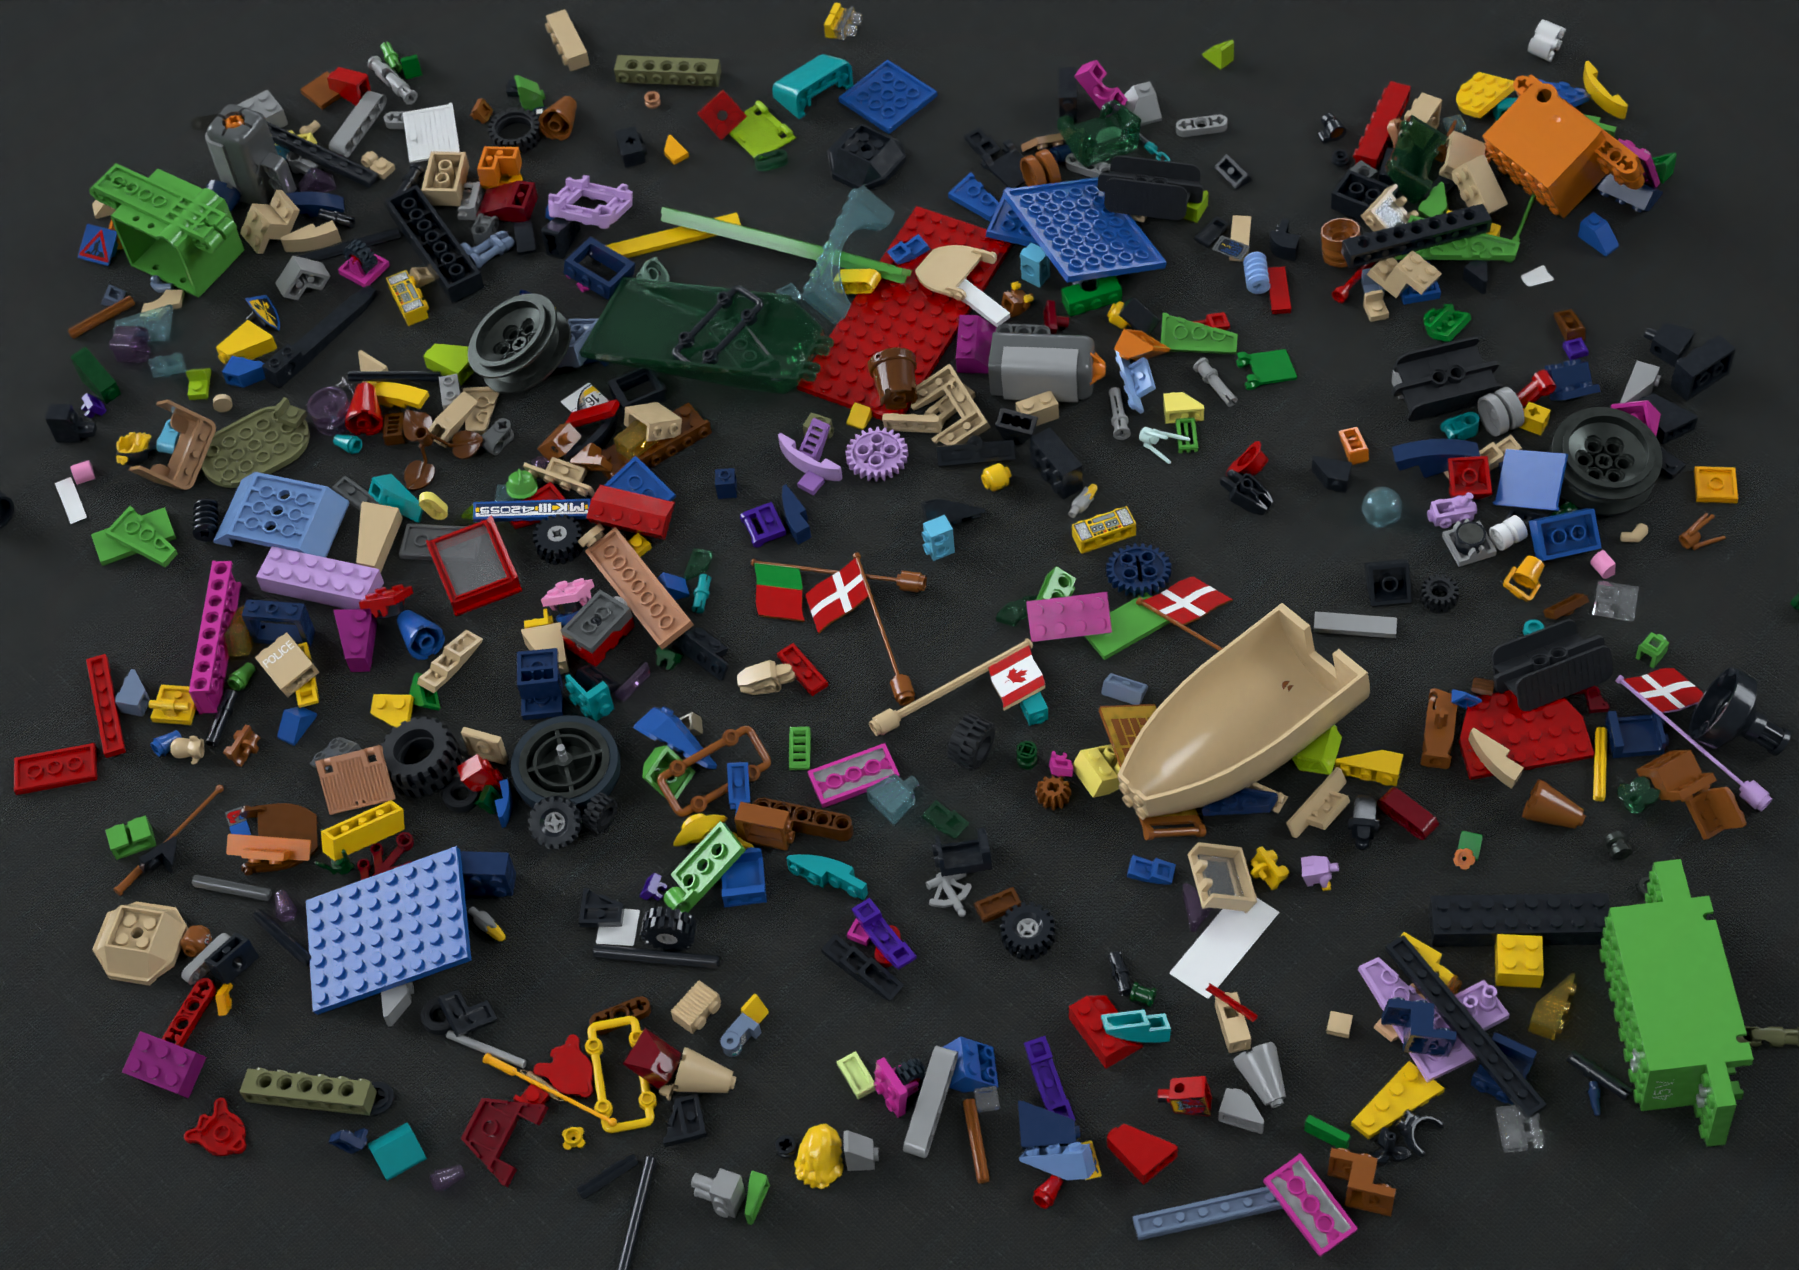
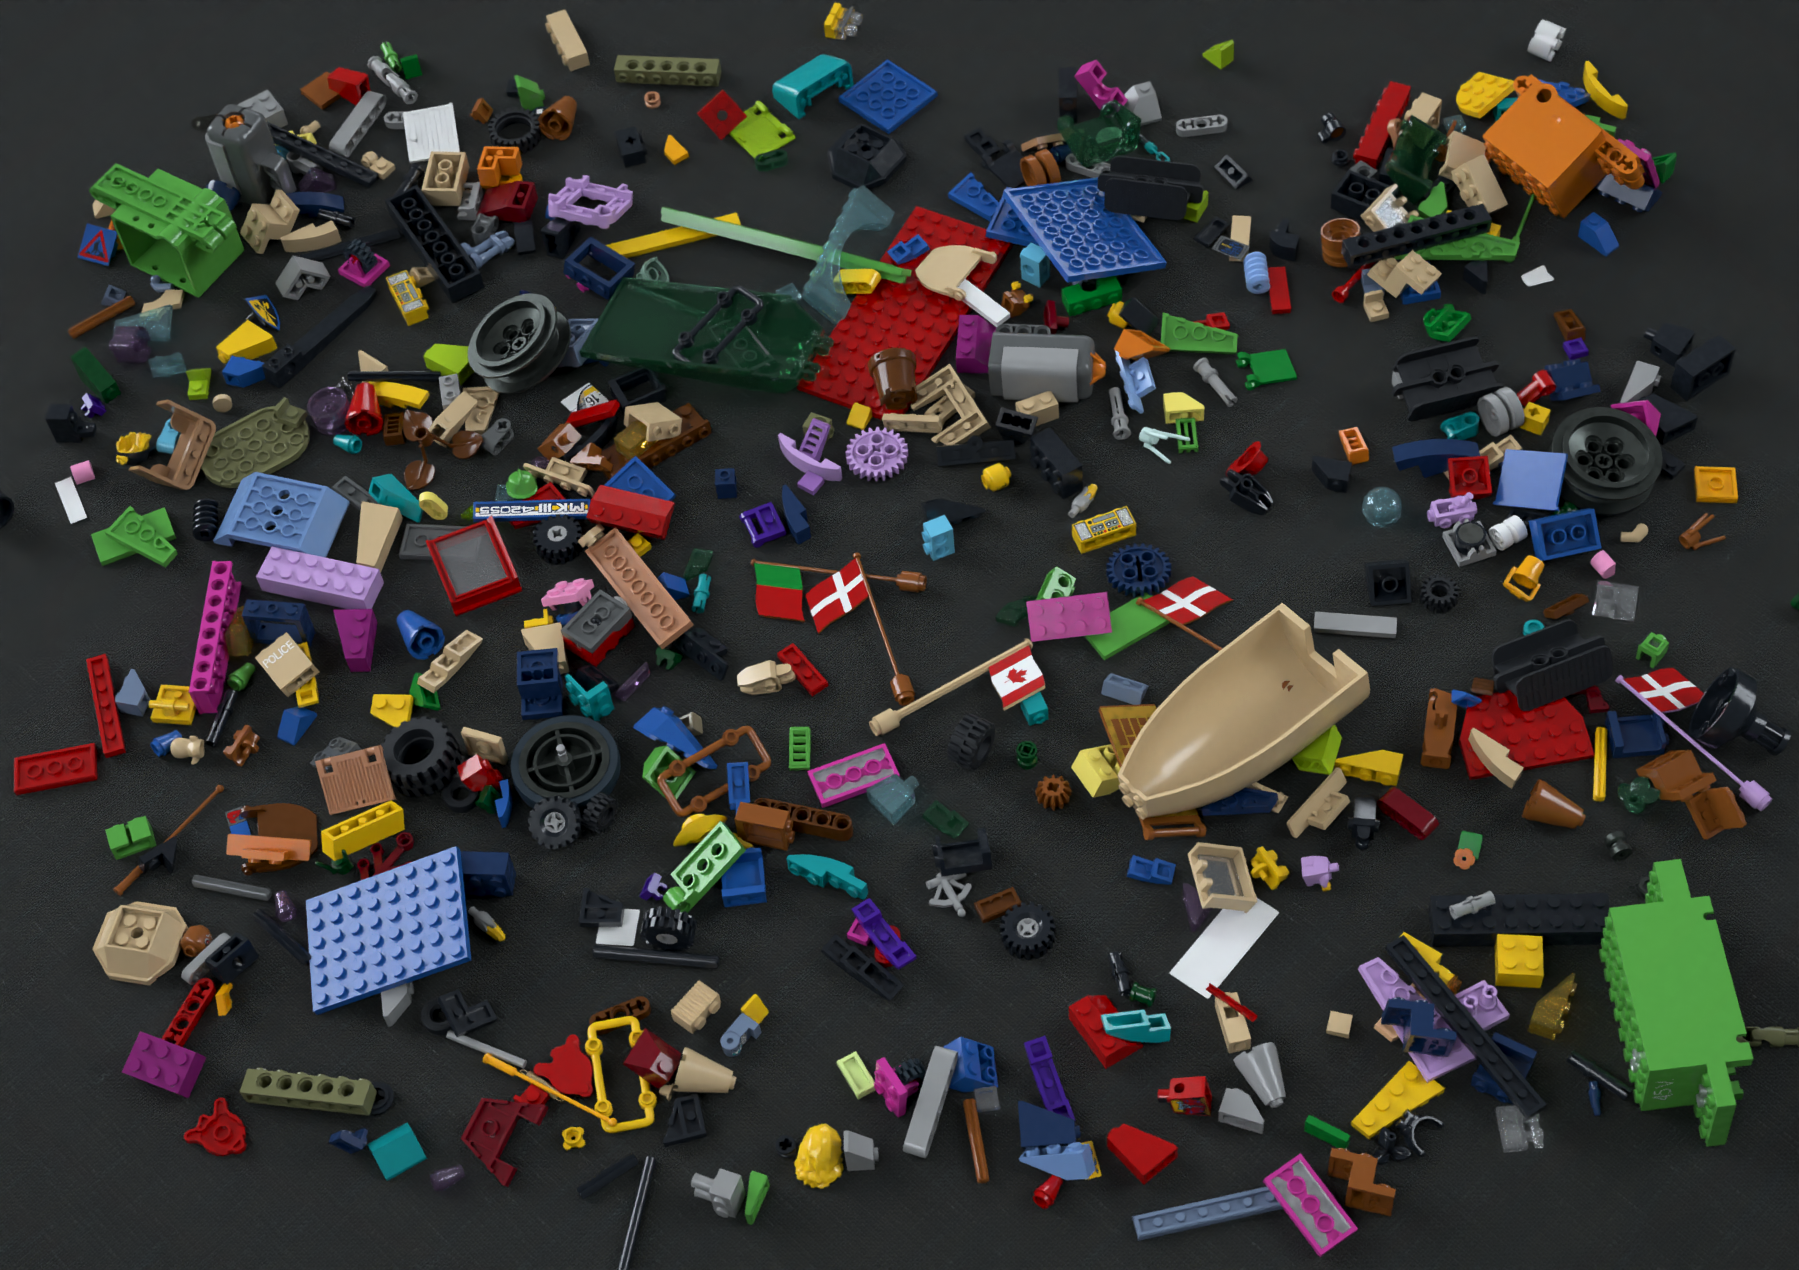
(386, 602): red piece -> none
(1060, 765): dark pink plate -> none
(1472, 905): none -> light grey pin

